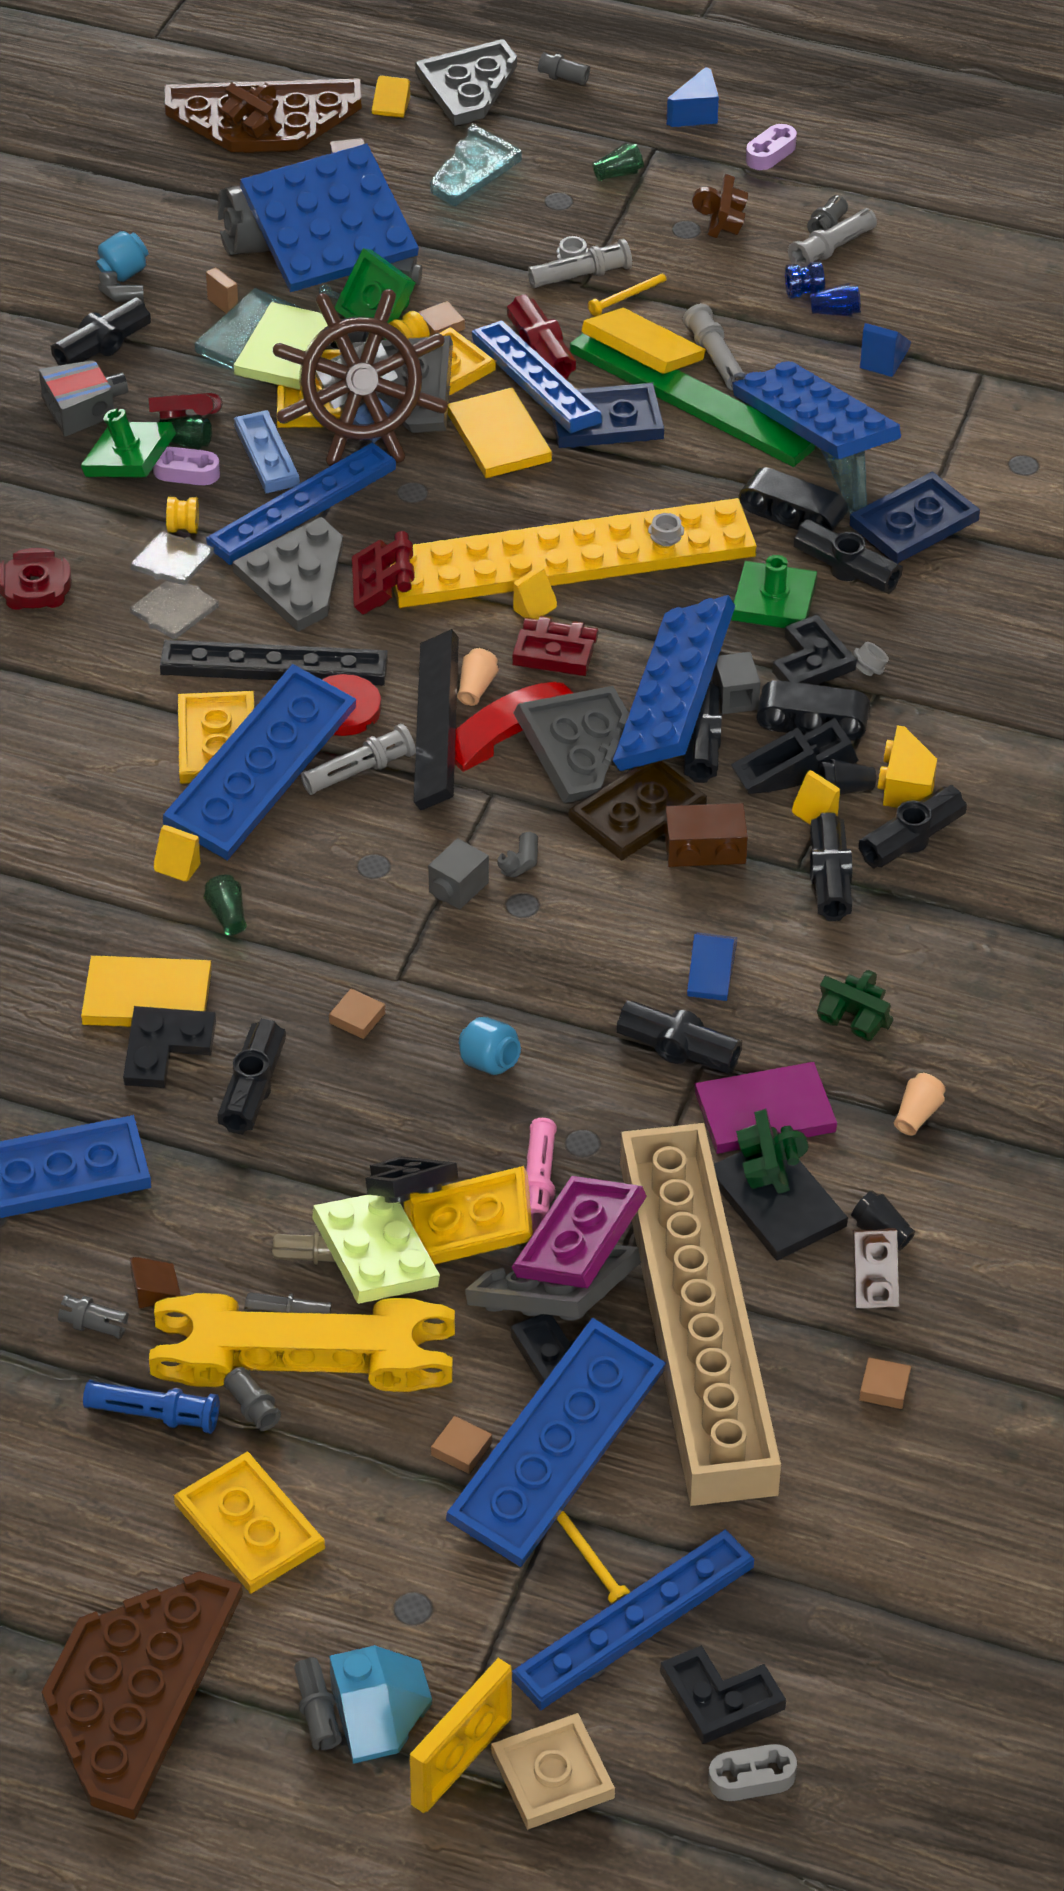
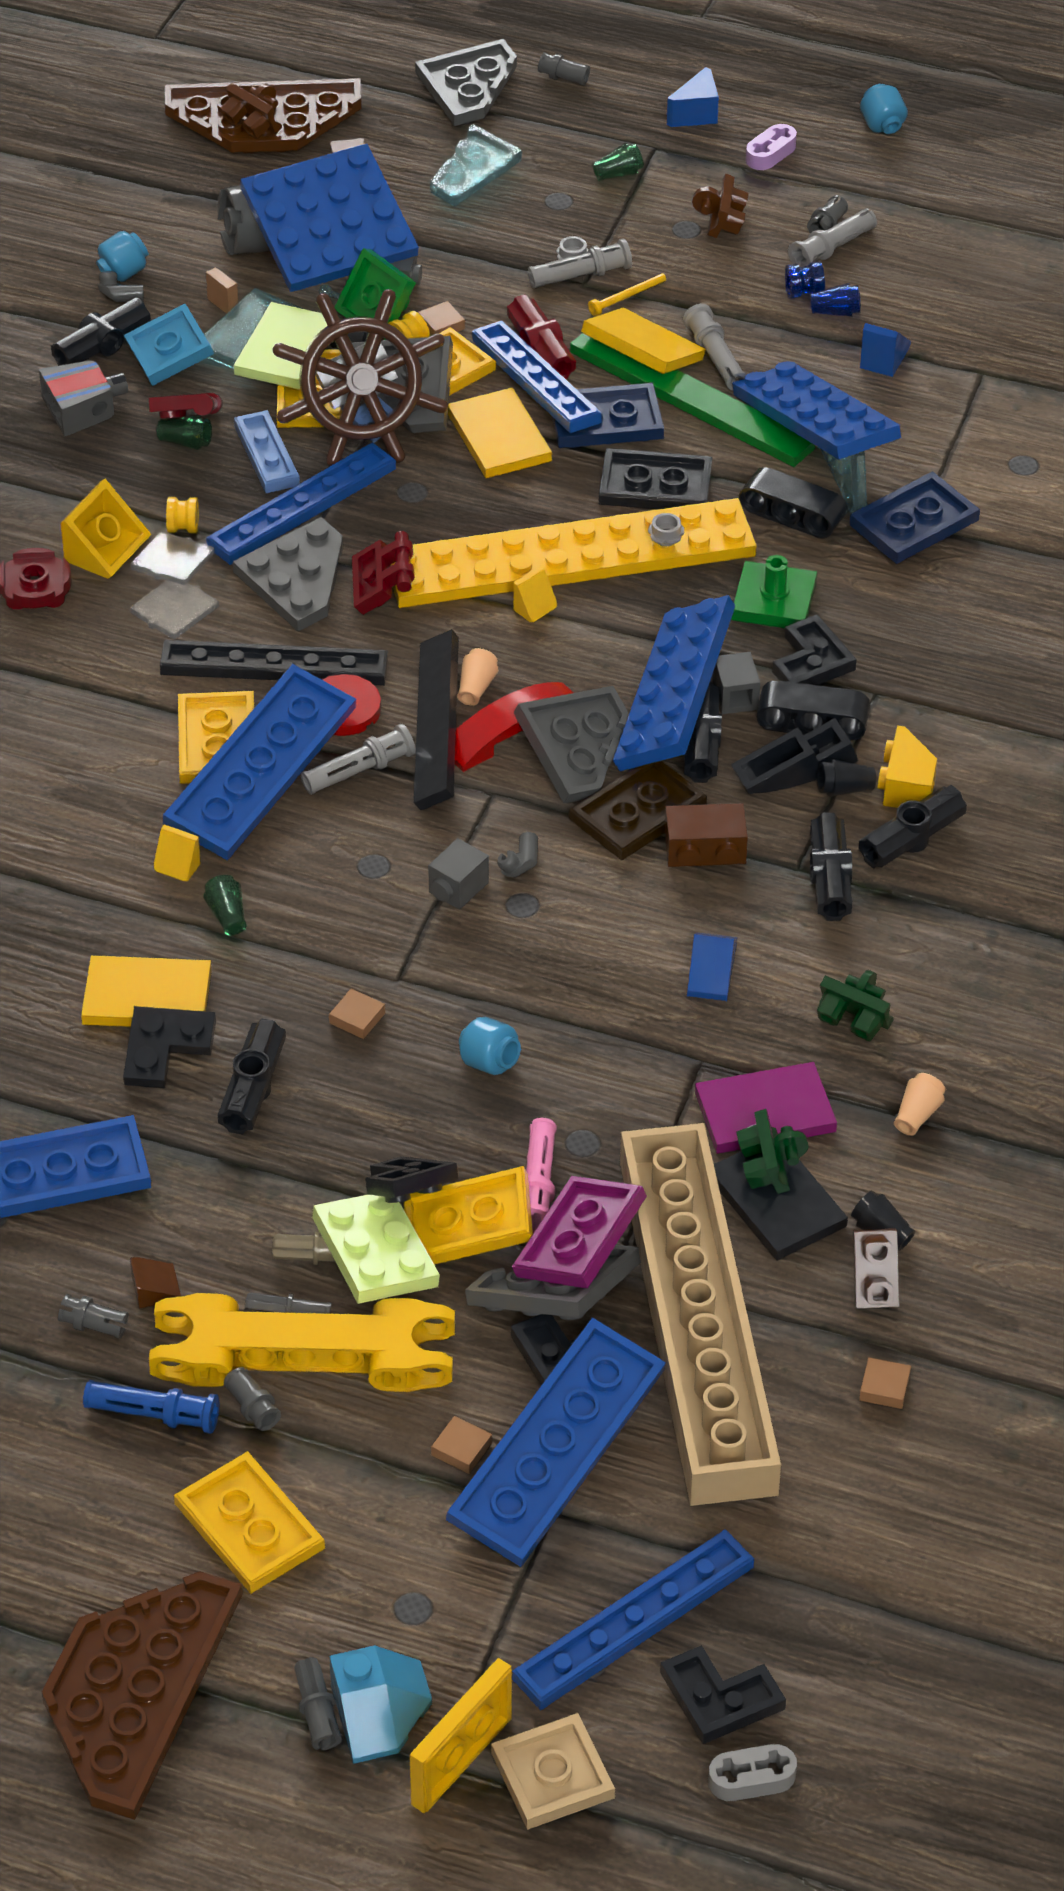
(102, 532): none -> yellow slope
(127, 447): green tile -> none
(168, 344): none -> dark azure plate
(187, 466): lavender beam -> none
(391, 96): yellow slope -> none
(555, 646): dark red plate -> none
(615, 1590): yellow piece -> none
(654, 479): none -> black tile
(679, 1036): black piece -> none
(815, 797): yellow slope -> none
(848, 556): black piece -> none
(870, 659): light grey plate -> none
(883, 109): none -> dark azure head

